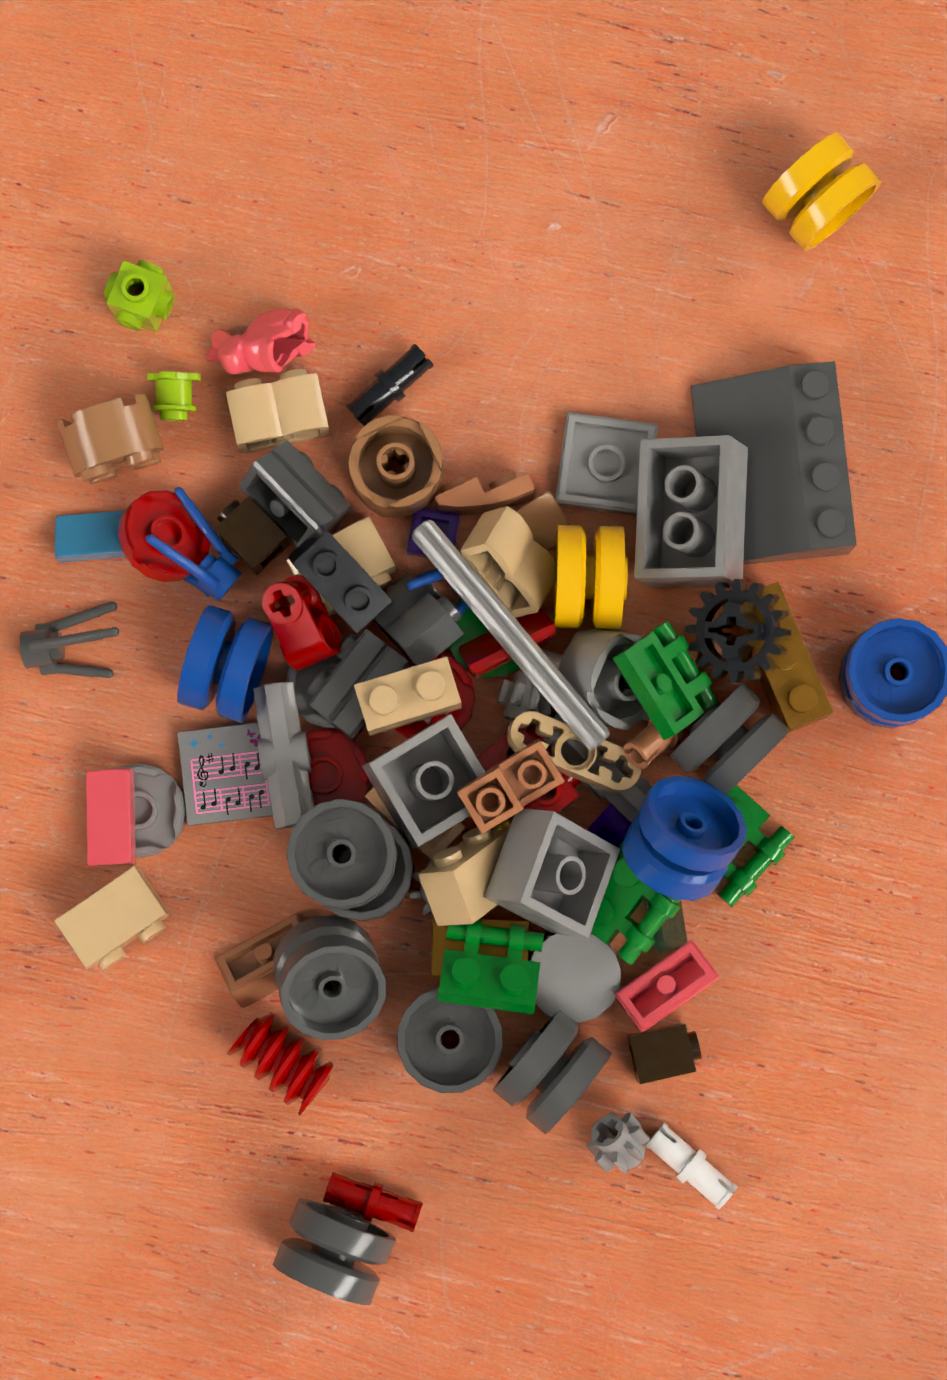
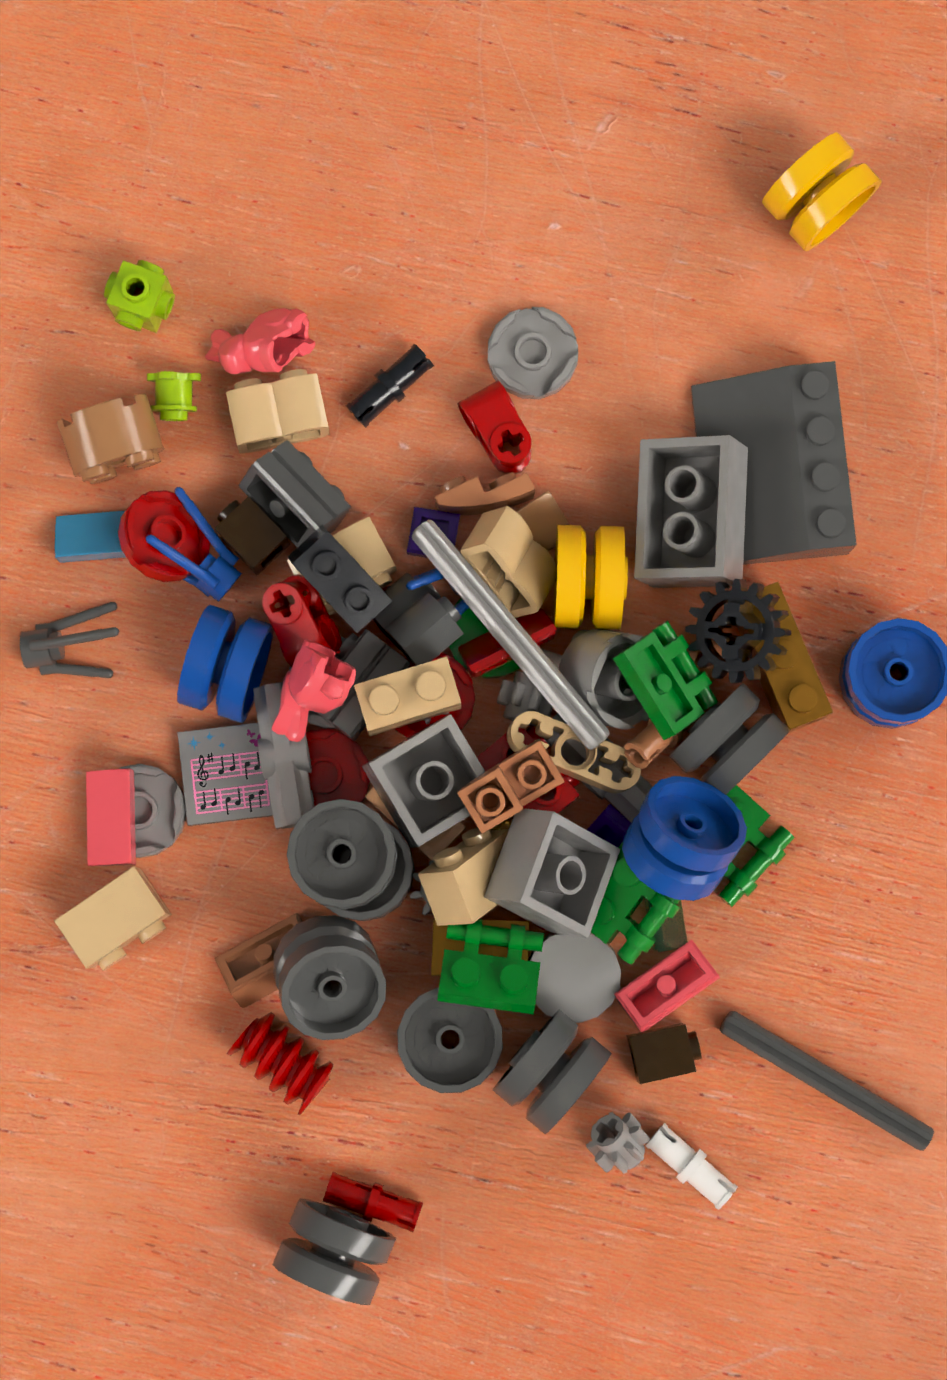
(314, 684): none -> coral animal
(408, 443): medium nougat brick -> none
(495, 421): none -> red piece
(533, 352): none -> light grey tile
(601, 463): light grey tile -> none
(827, 1080): none -> dark grey axle

